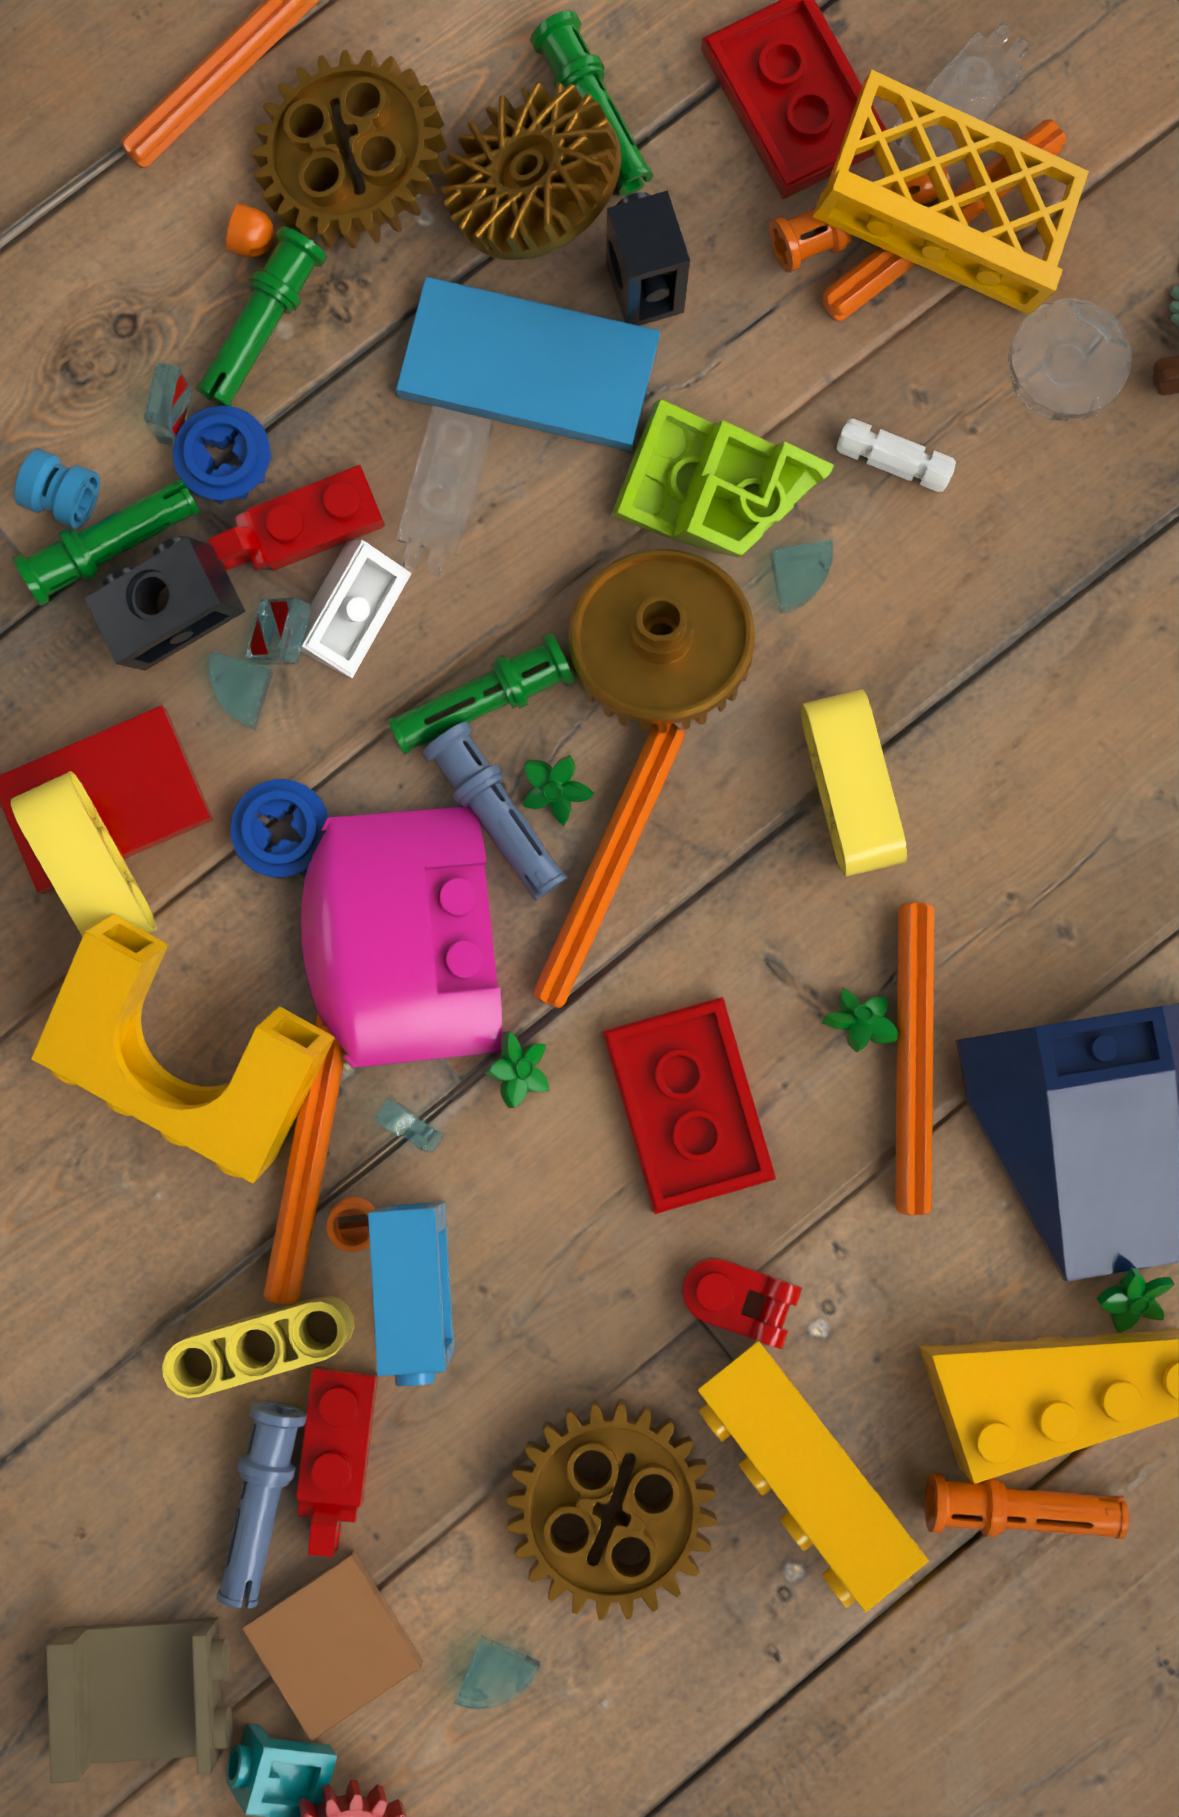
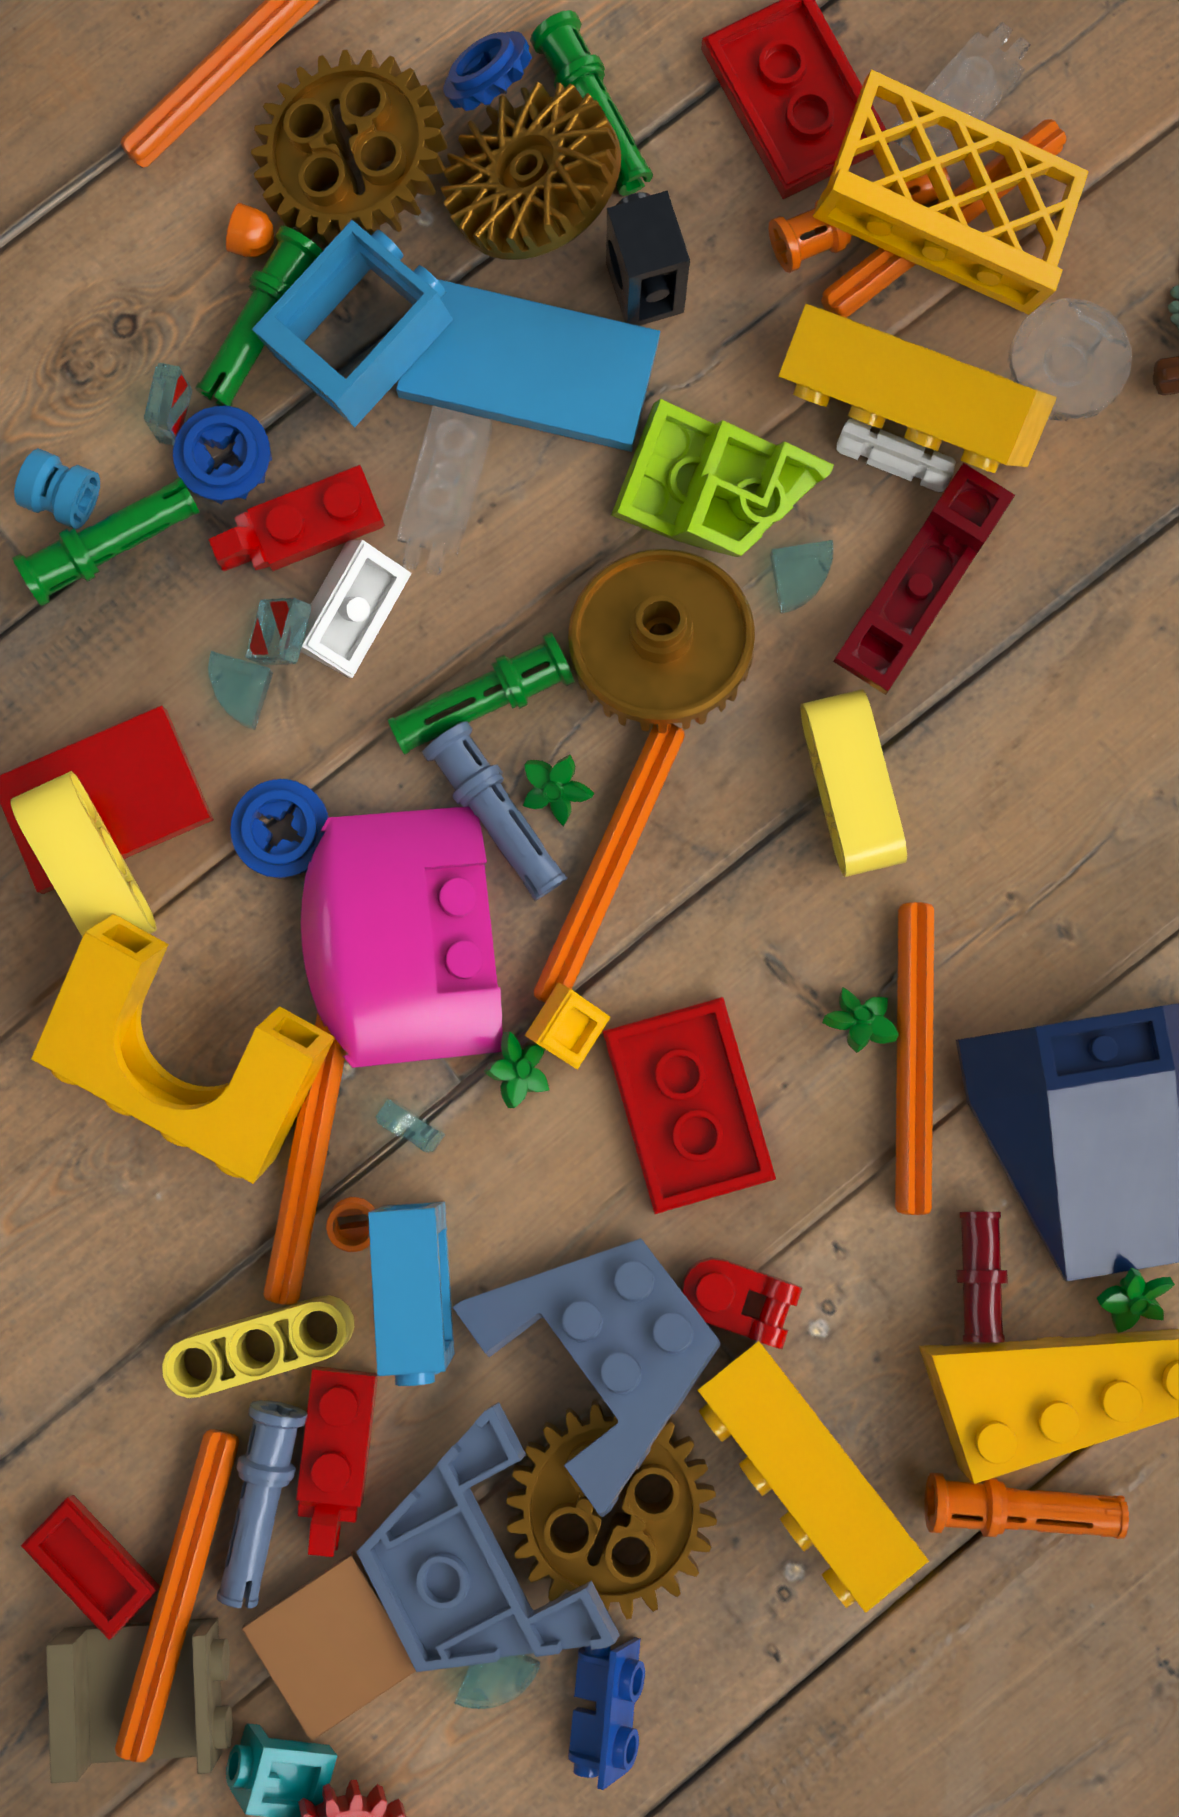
(91, 1566): none -> red tile
(177, 1596): none -> orange axle
(197, 603): black brick -> none
(318, 294): none -> dark azure window
(450, 1579): none -> sand blue wing
(486, 69): none -> blue gear
(567, 1026): none -> yellow tile
(605, 1739): none -> blue hinge
(628, 1336): none -> sand blue wing
(915, 388): none -> yellow wedge
(924, 578): none -> dark red slope
(982, 1277): none -> dark red pin

